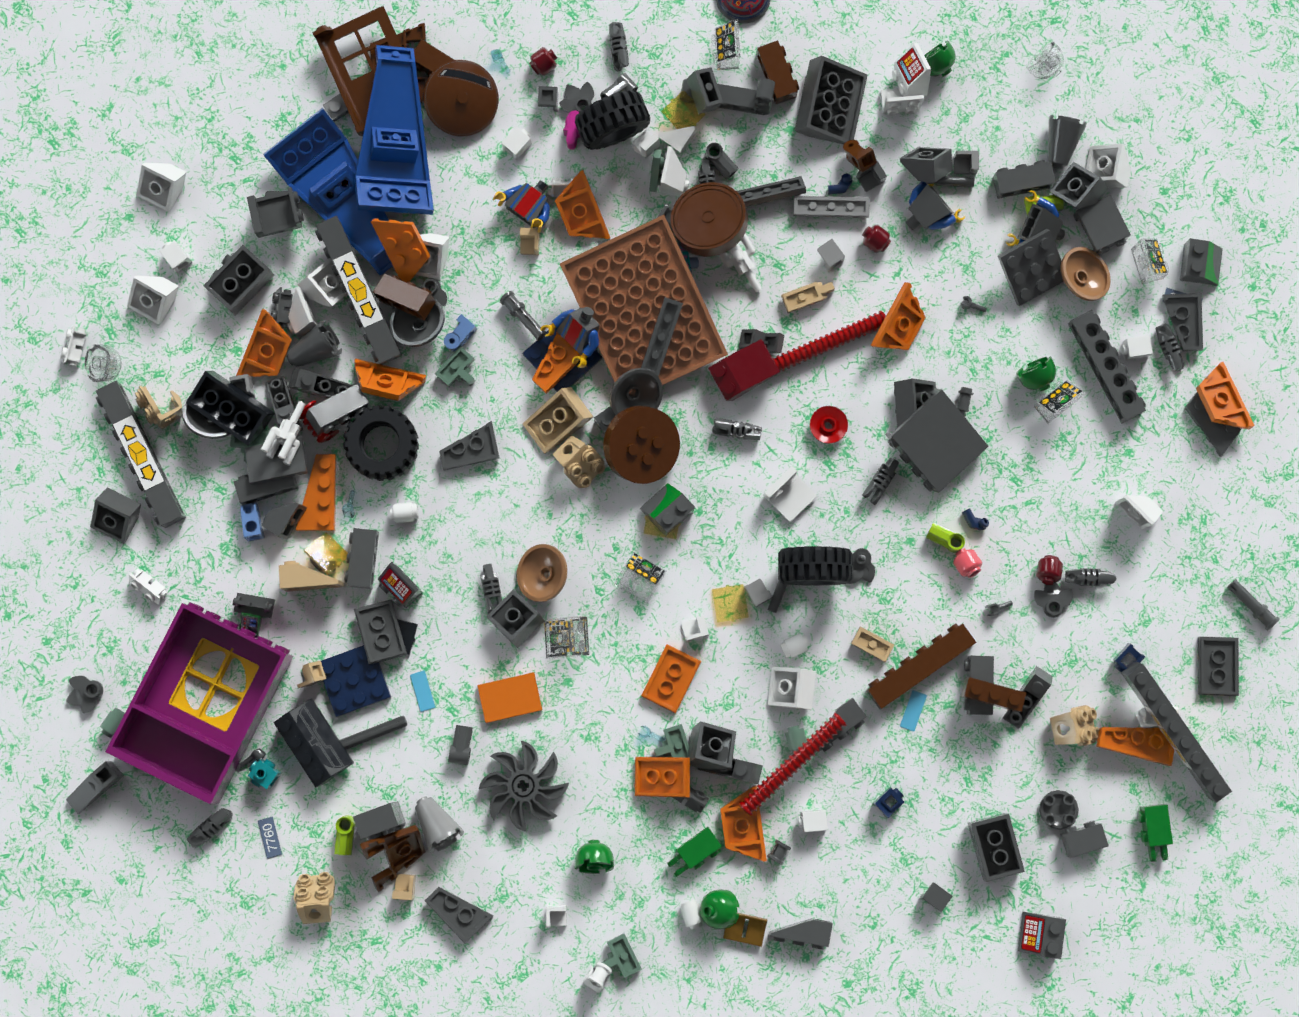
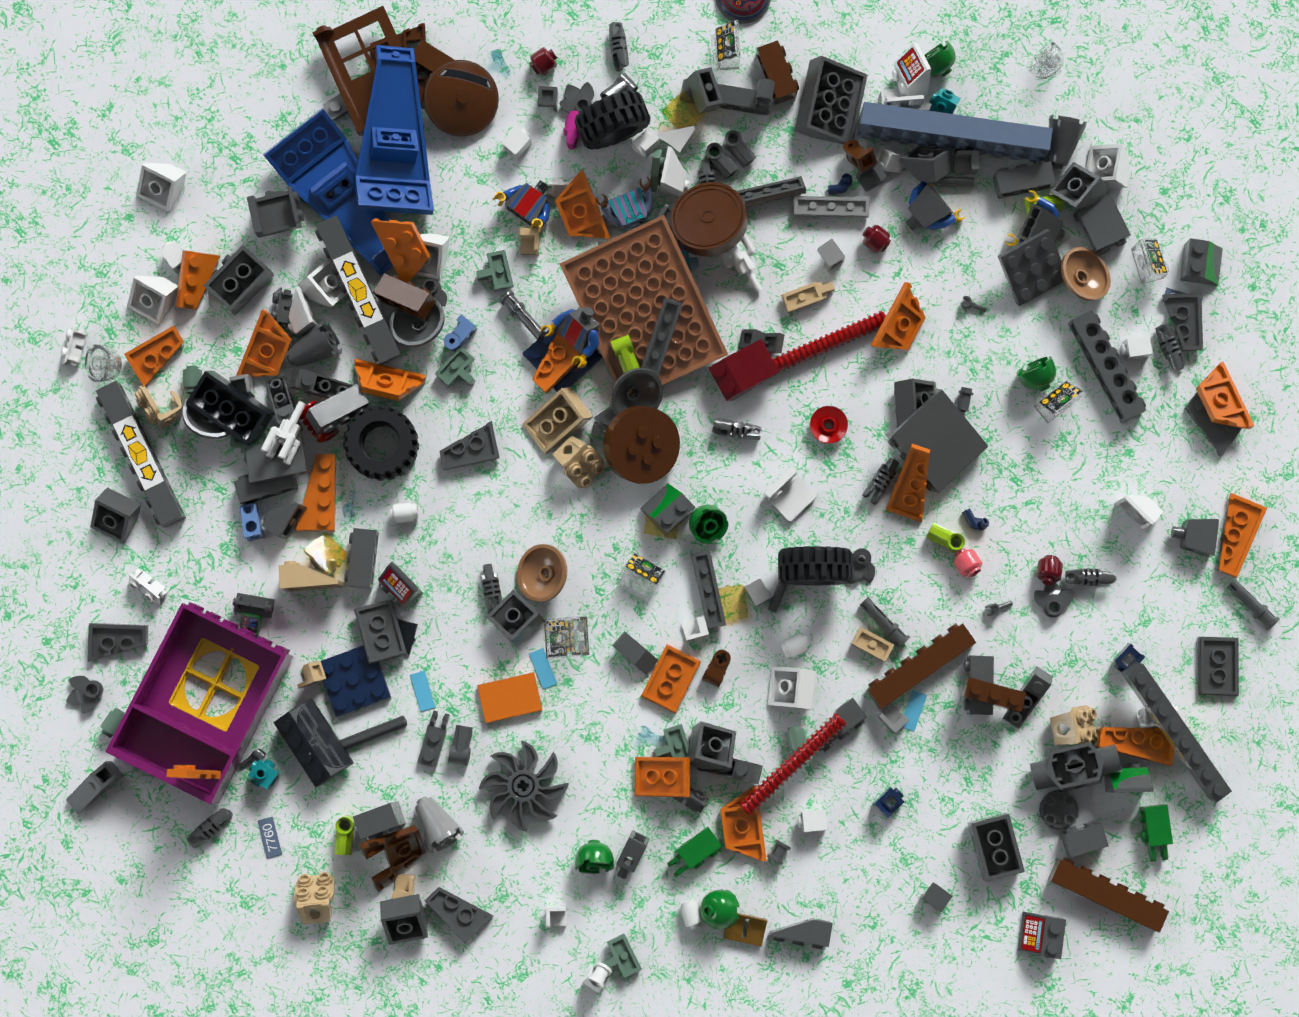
(109, 639): none -> dark grey wing
(154, 353): none -> orange wing
(189, 771): none -> orange wing
(190, 378): none -> sand green brick
(194, 273): none -> orange wing
(403, 919): none -> dark grey brick
(433, 741): none -> dark grey hinge
(497, 271): none -> sand green hinge
(543, 668): none -> medium azure sticker
(624, 351): none -> lime piece
(629, 208): none -> torso
(633, 848): none -> dark grey torso
(635, 653): none -> dark grey slope
(708, 523): none -> green cylinder
(708, 589): none -> dark grey plate
(715, 671): none -> reddish brown piece
(740, 149): none -> dark grey piece
(889, 159): none -> white panel
(891, 629): none -> dark grey pin
(893, 718): none -> light grey panel
(910, 488): none -> orange wing
(944, 101): none -> teal brick
(954, 132): none -> sand blue brick
(1075, 767): none -> dark grey brick
(1108, 895): none -> reddish brown brick
(1129, 780): none -> dark grey slope
(1198, 536): none -> dark grey torso
(1239, 532): none -> orange wing

